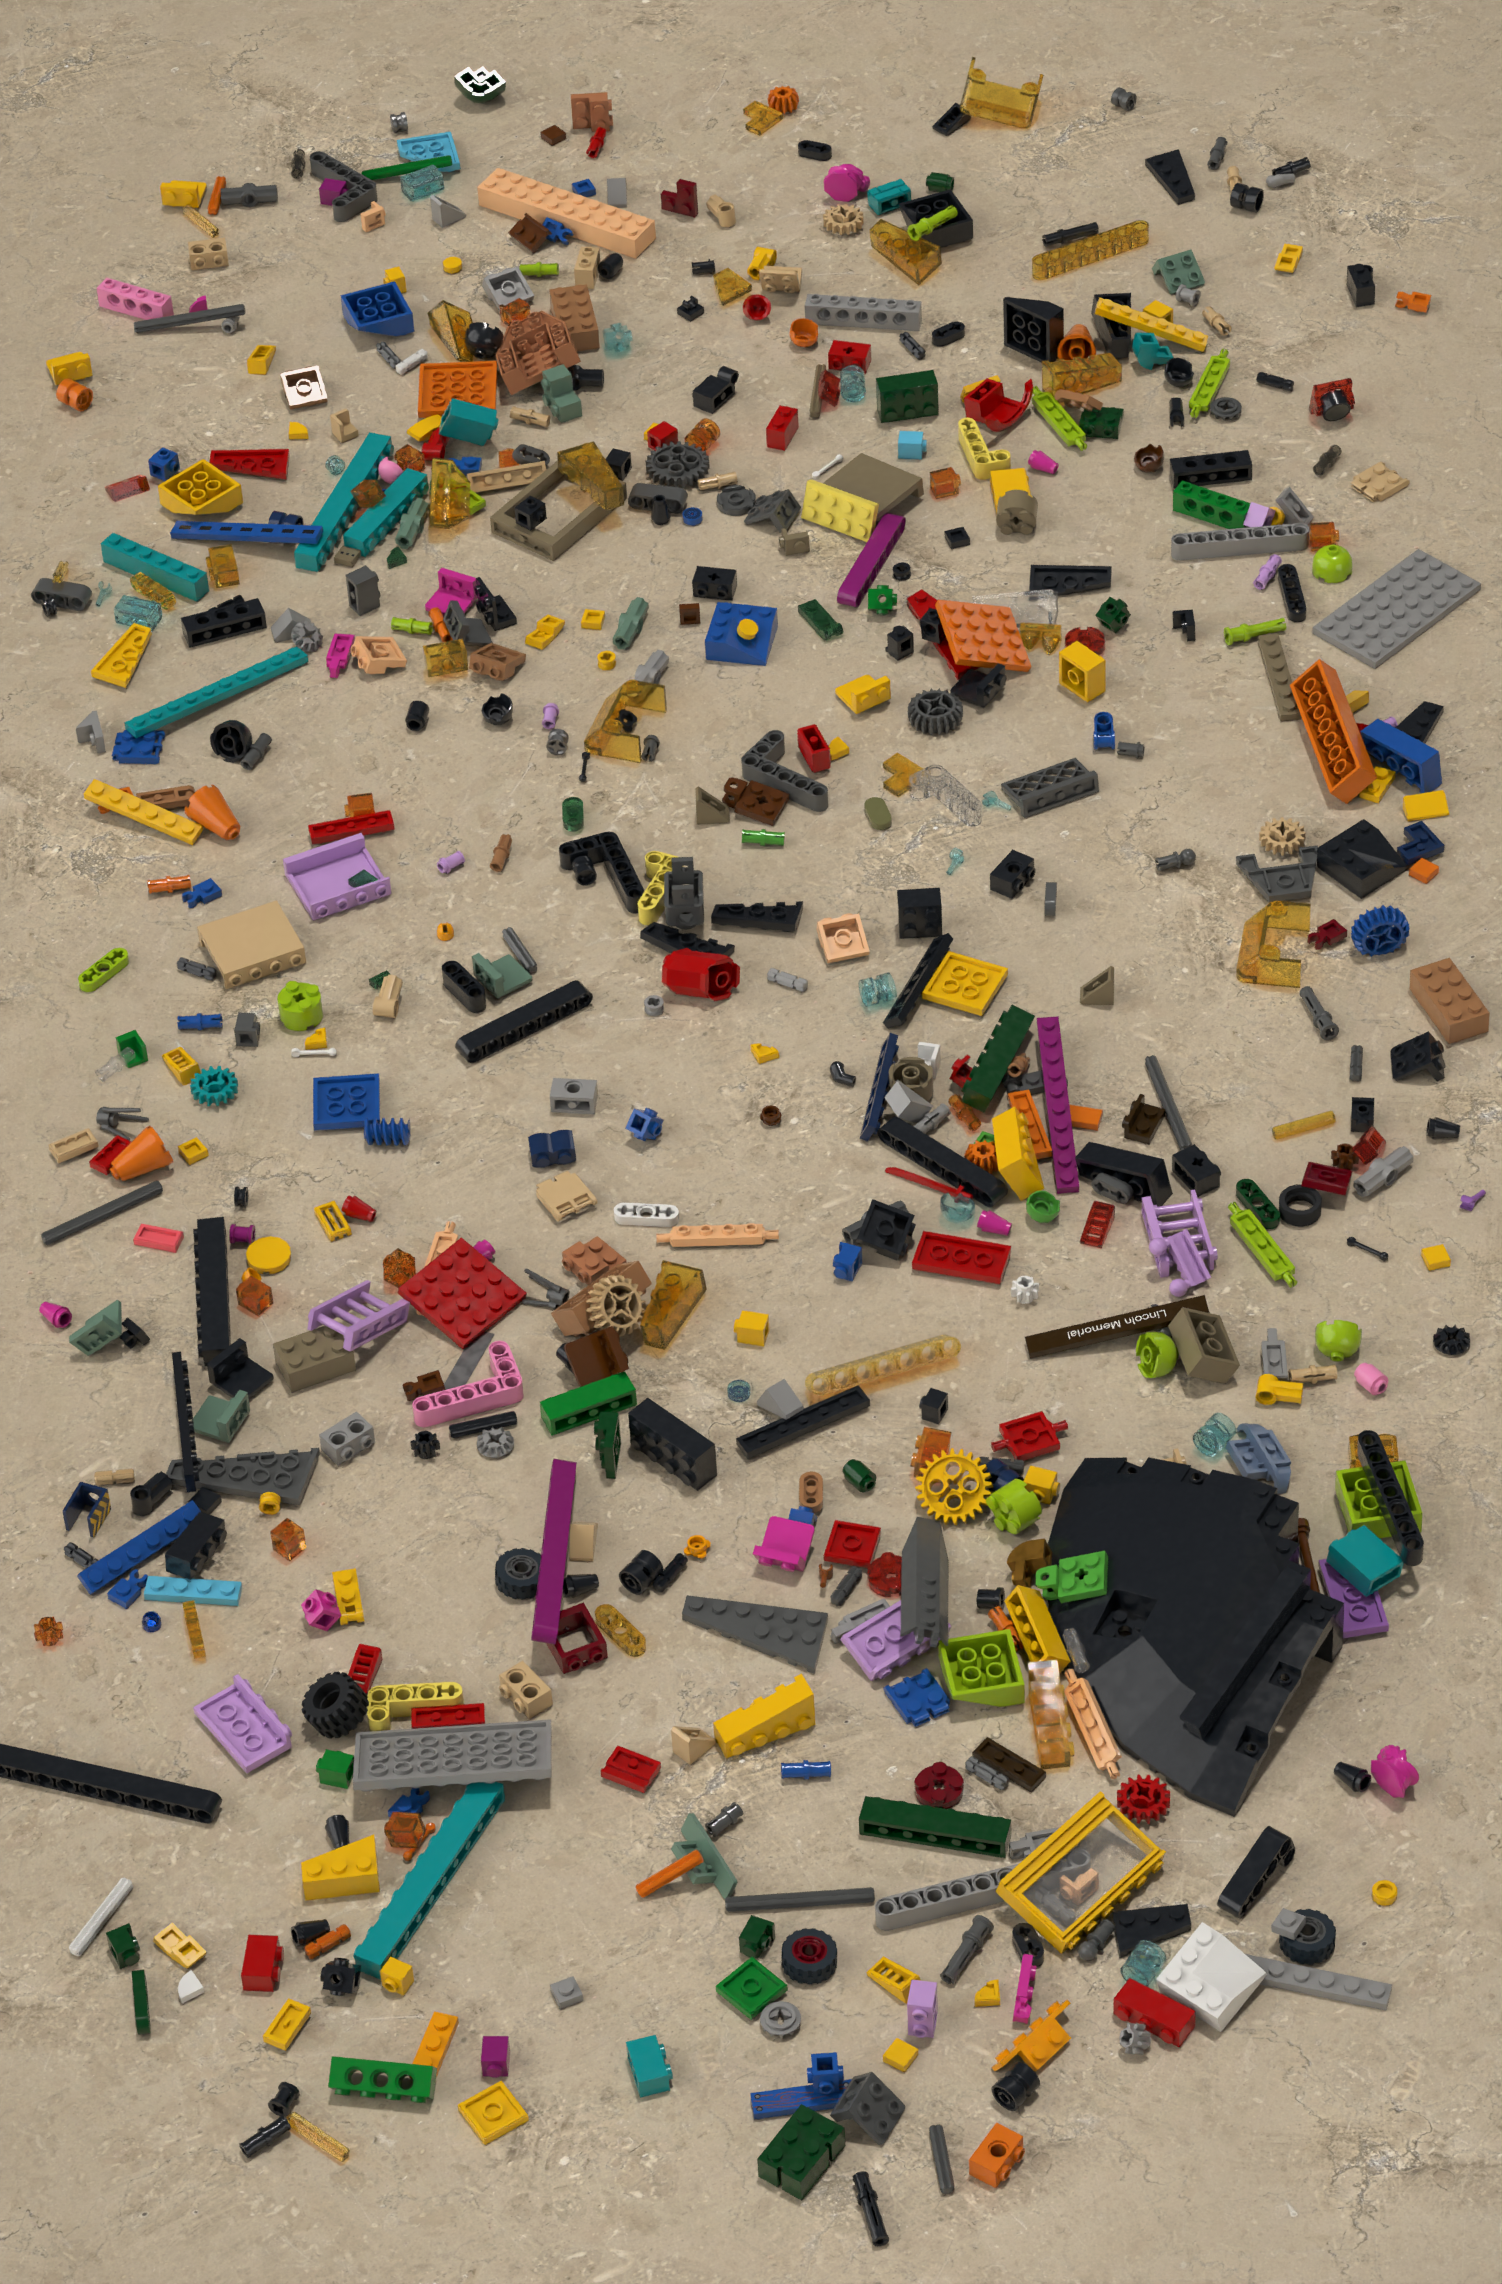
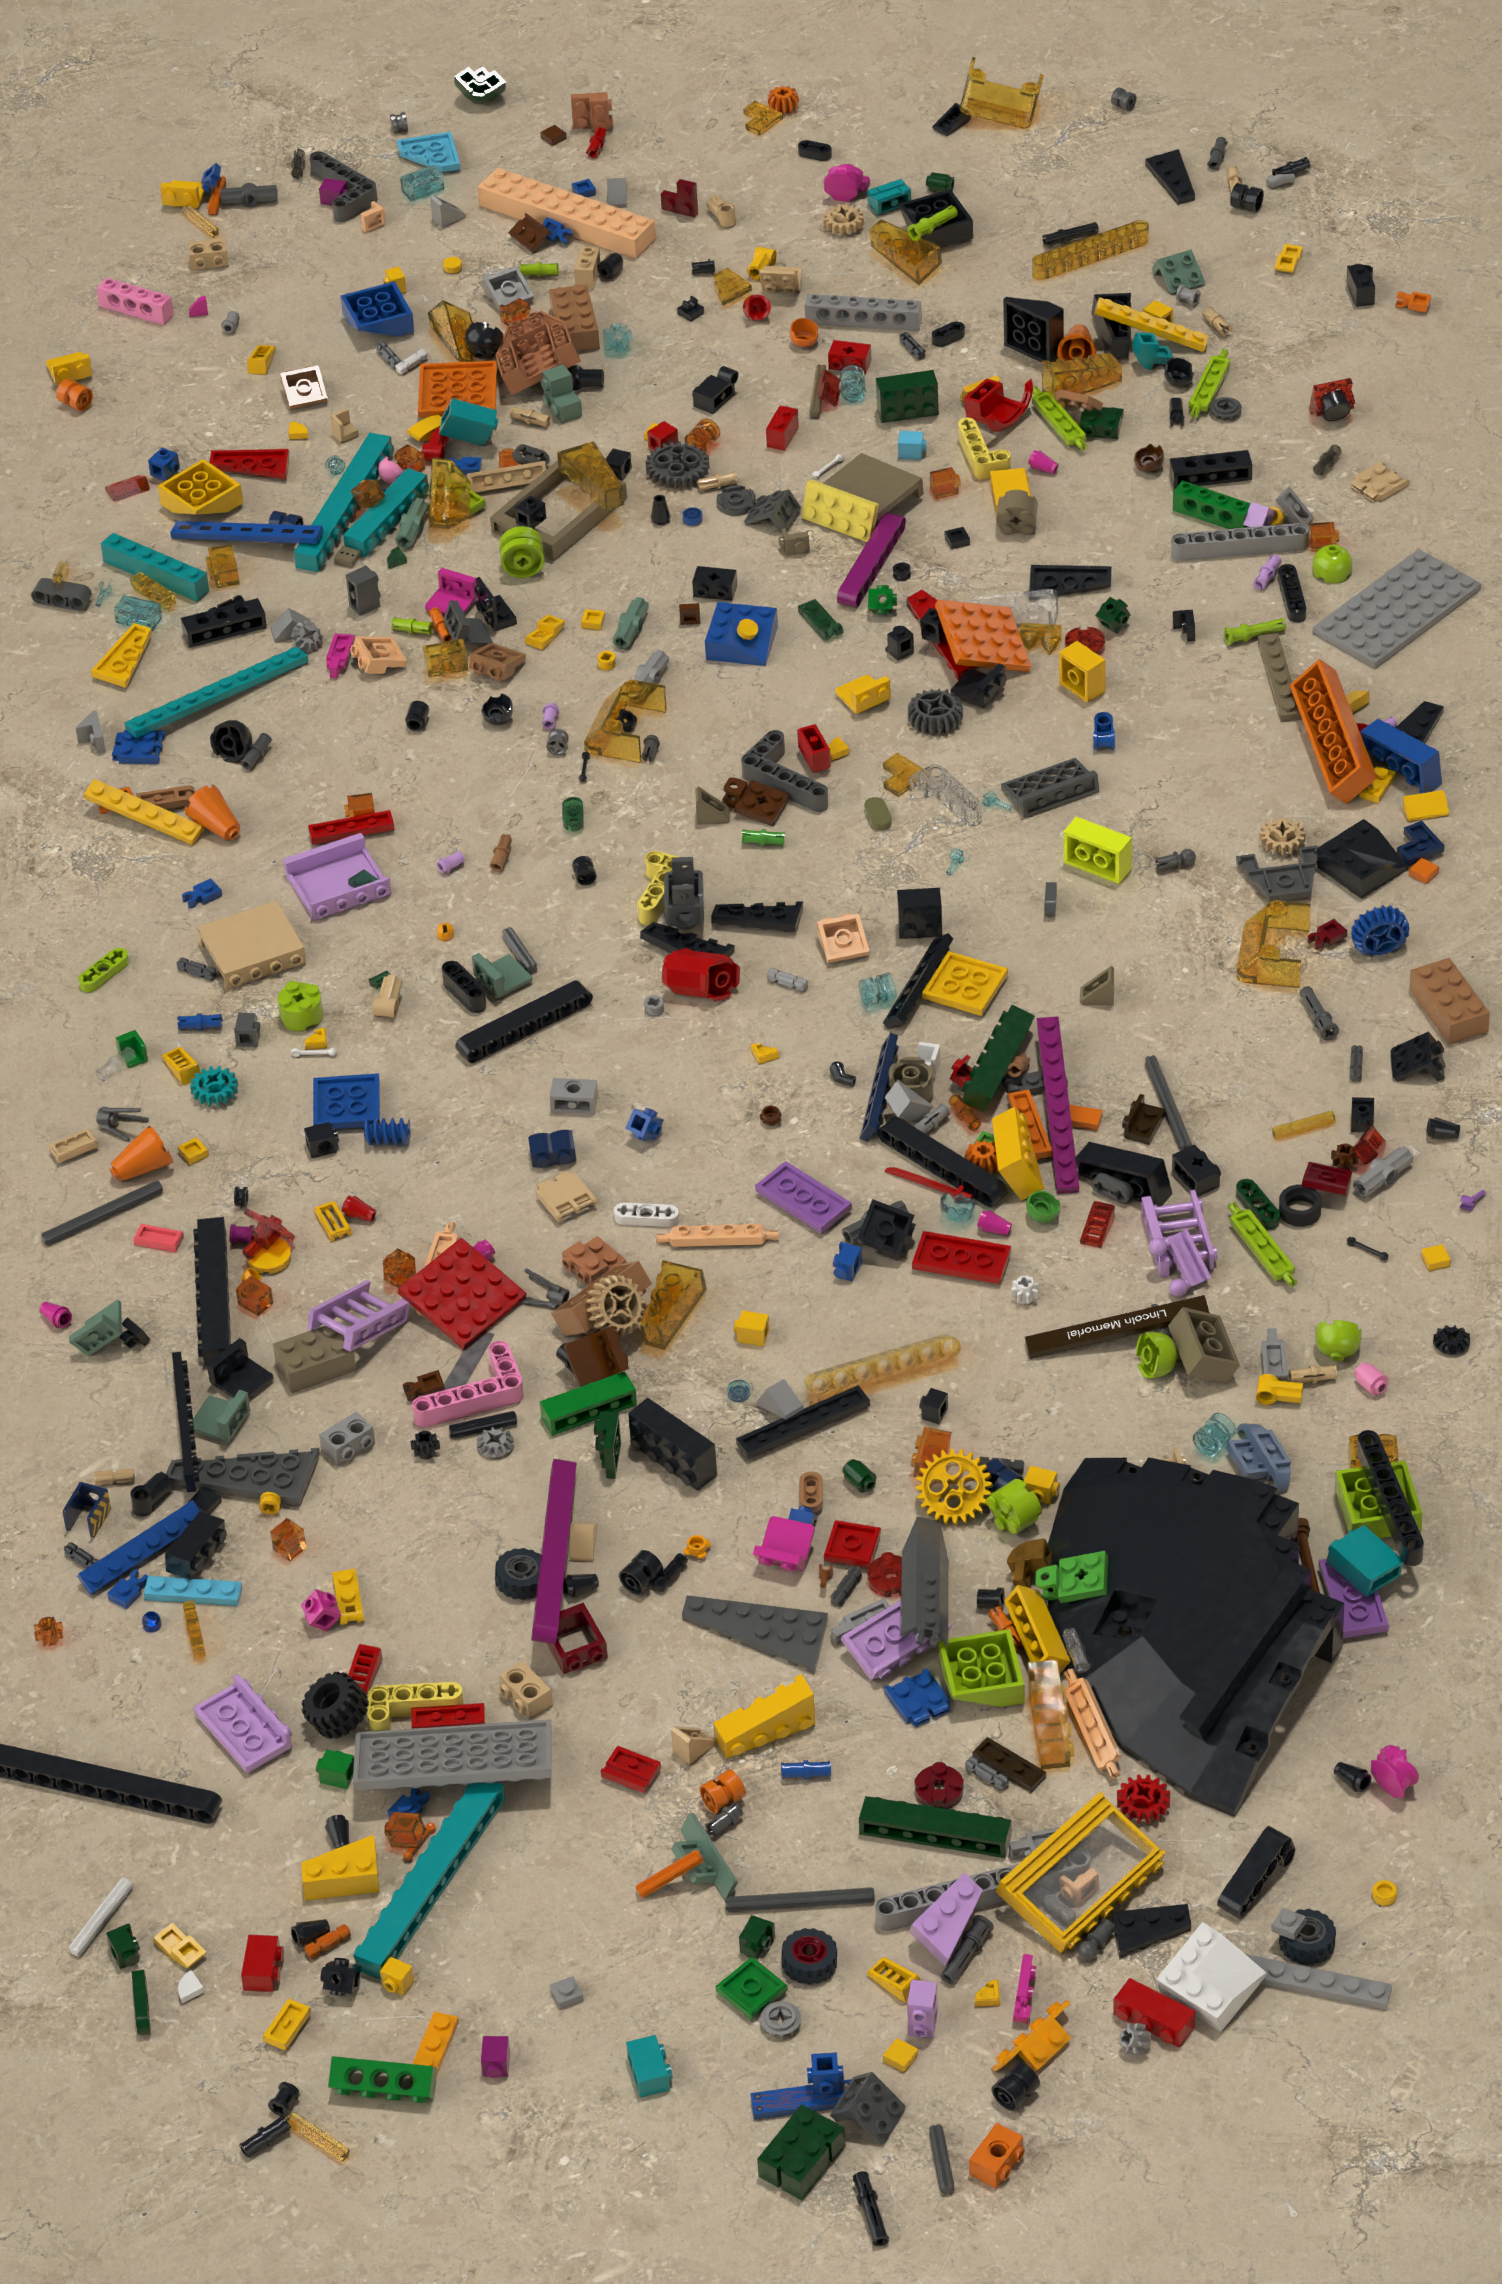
(49, 606): black bush -> none
(103, 1159): red plate -> none
(169, 884): orange pin -> none
(189, 318): dark grey axle -> none
(210, 177): none -> blue plate
(265, 1233): none -> clear red piece
(321, 1140): none -> black brick
(407, 168): green axle -> none
(493, 2112): yellow tile -> none
(521, 552): none -> lime wheel
(608, 849): black beam -> none
(622, 1640): clear yellow beam -> none
(642, 497): dark grey beam -> none
(721, 1791): none -> orange wheel
(803, 1197): none -> medium lavender plate
(946, 1918): none -> lavender wedge
(1012, 874): black brick -> none
(1029, 1436): red plate -> none
(1032, 1943): black beam -> none
(1097, 850): none -> neon yellow brick
(1131, 749): dark grey pin -> none
(1143, 1963): clear light blue wheel -> none
(1275, 381): black axle -> none

